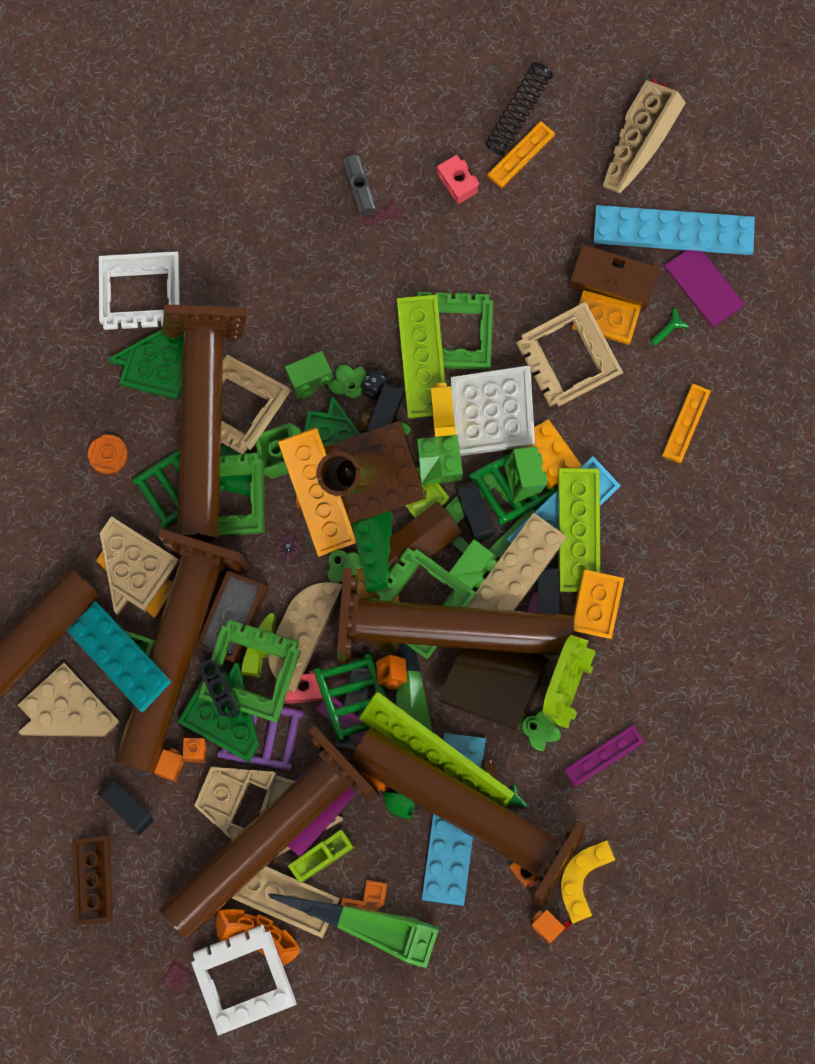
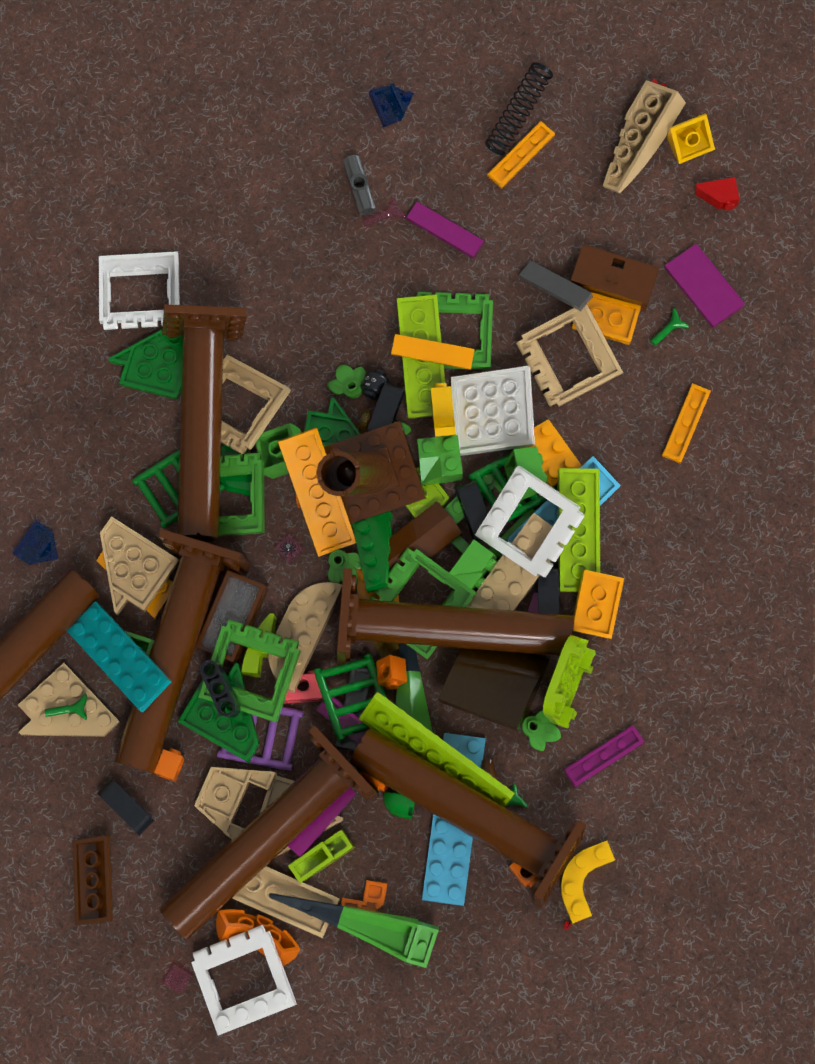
(37, 545): none -> clear blue slope
(77, 707): none -> green piece
(103, 458): orange tile -> none
(194, 750): orange brick -> none
(308, 374): bright green slope -> none
(390, 103): none -> clear blue slope
(432, 351): none -> light orange tile
(445, 230): none -> magenta tile
(458, 189): coral brick -> none
(503, 509): none -> white hinge
(547, 926): orange brick -> none
(555, 285): none -> dark grey tile
(674, 230): medium azure plate -> none
(691, 138): none -> yellow slope
(719, 193): none -> red slope

